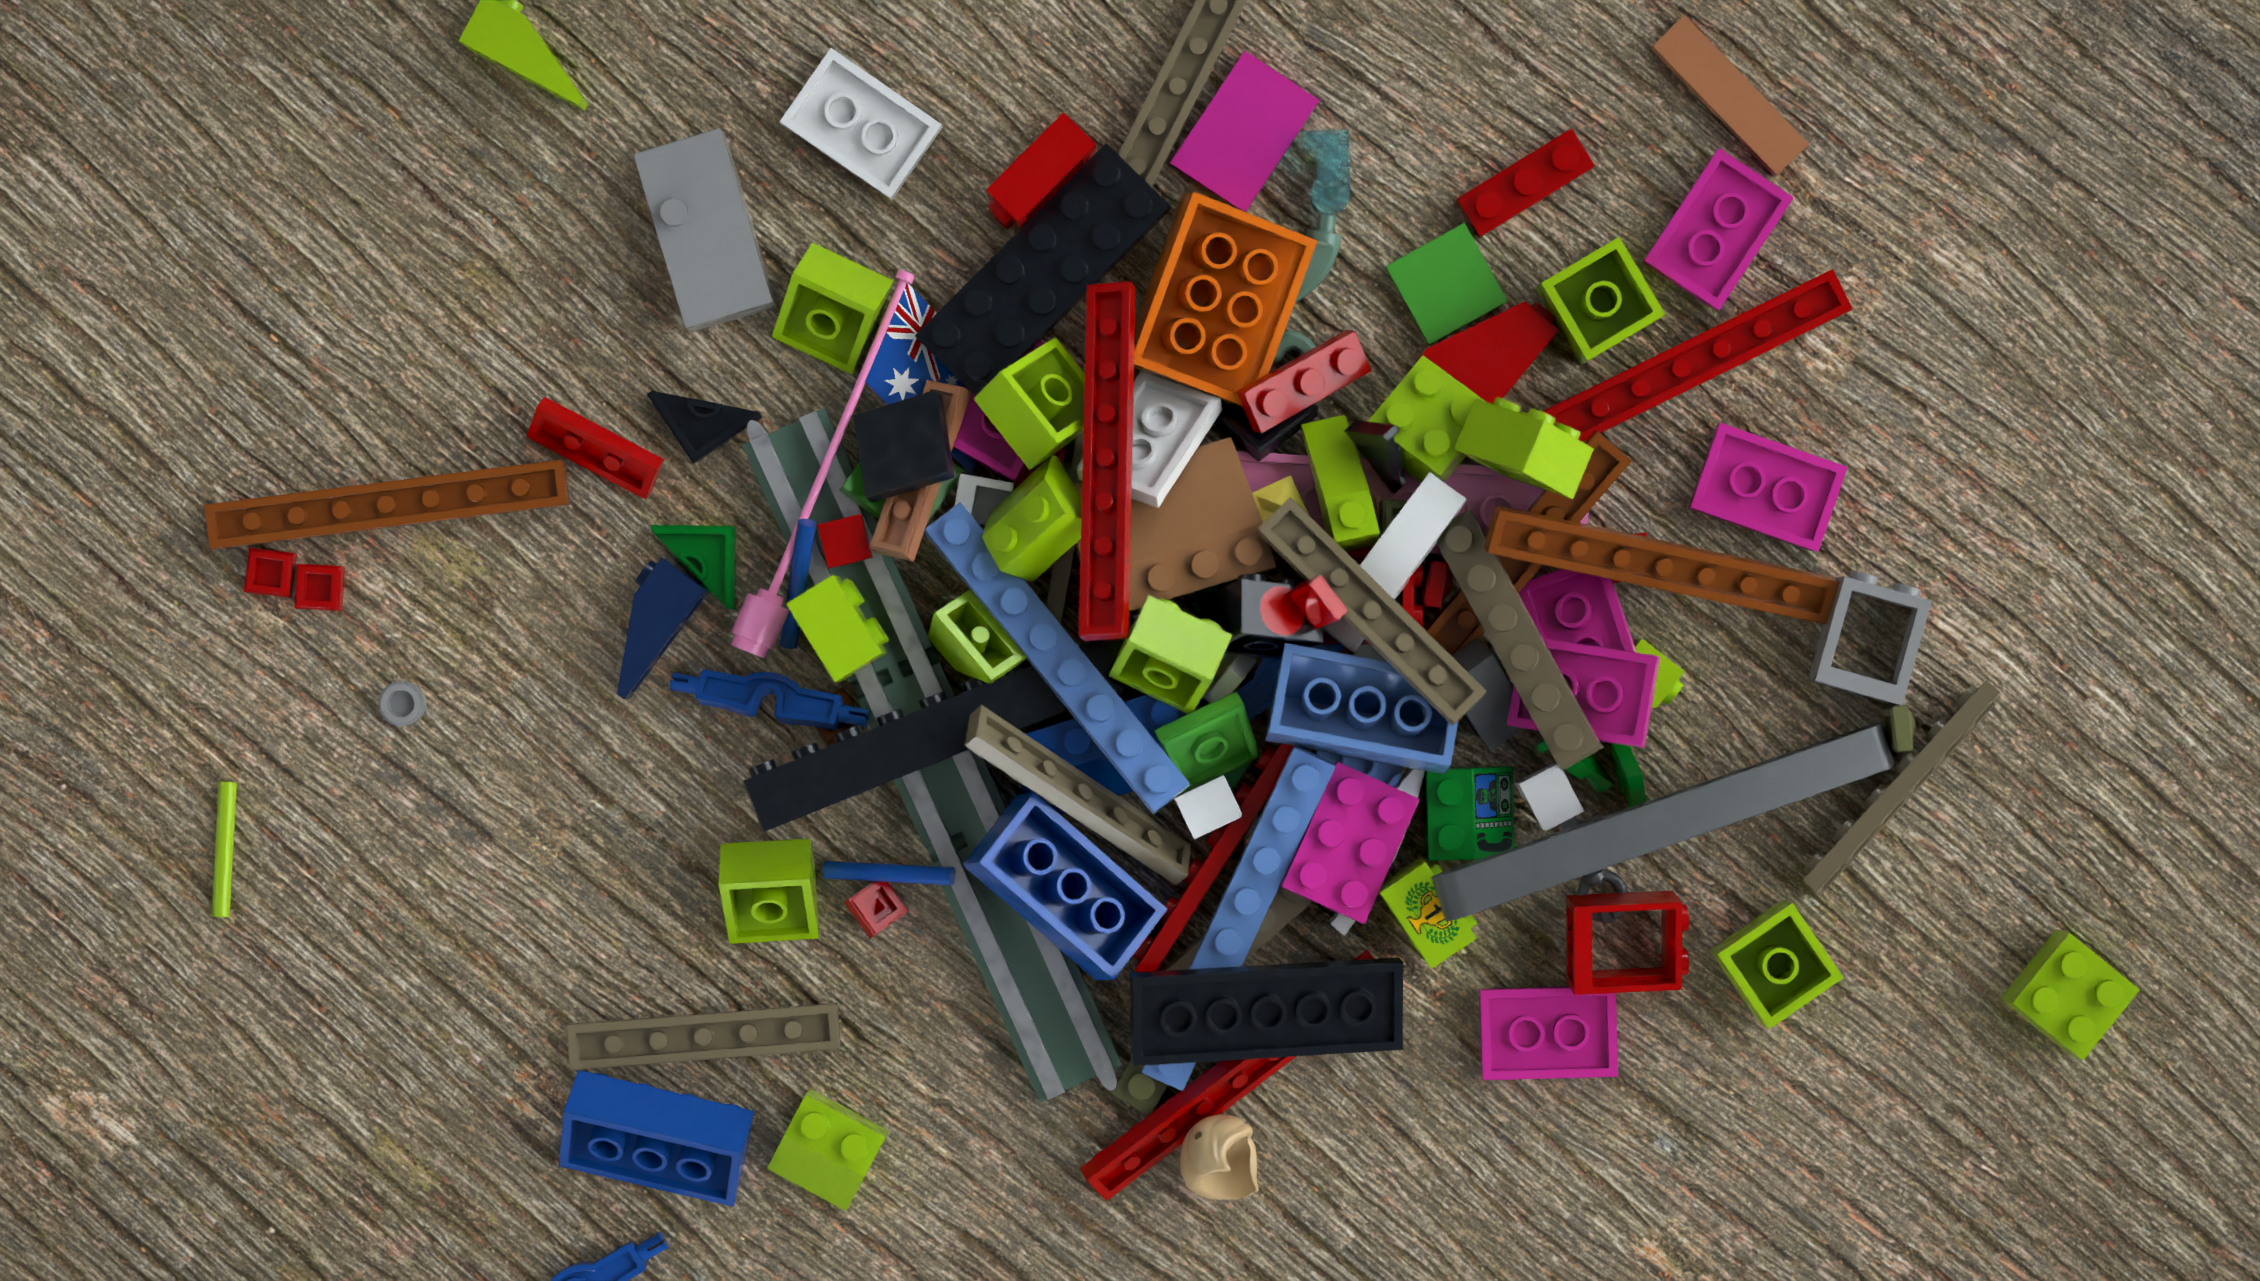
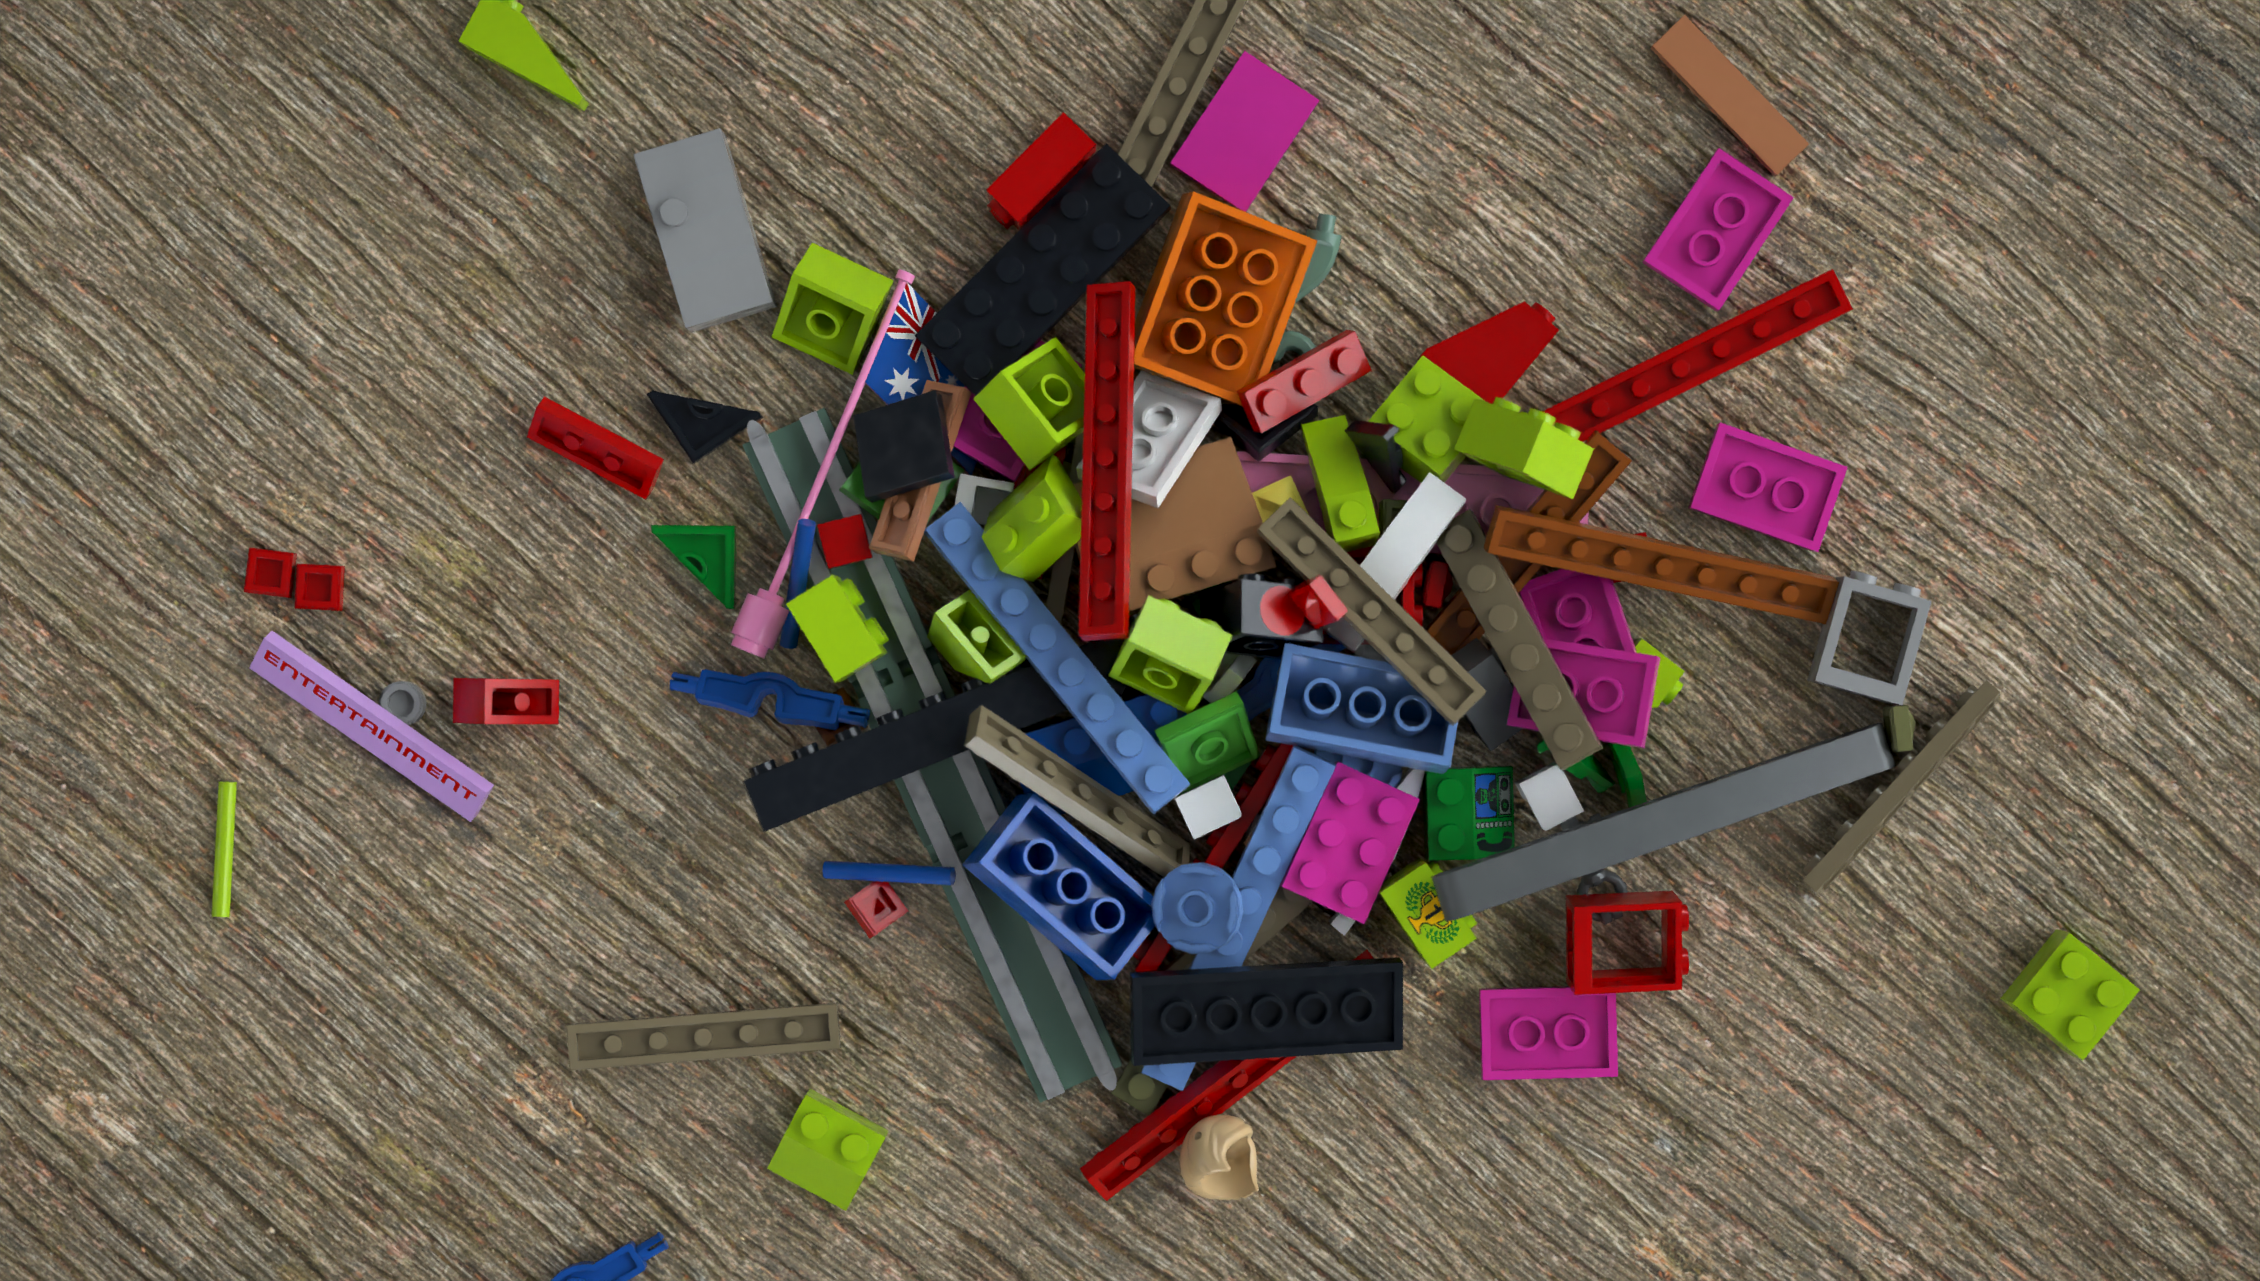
(371, 726): none -> lavender tile
(387, 504): dark orange plate -> none
(505, 701): none -> red slope
(655, 1137): blue slope -> none
(658, 614): dark blue slope -> none
(769, 891): lime slope -> none
(861, 124): white plate -> none
(1197, 908): none -> medium blue tile
(1332, 169): clear light blue leg -> none
(1446, 284): bright green tile -> none
(1525, 183): red plate -> none
(1600, 300): lime brick -> none
(1776, 964): lime brick -> none

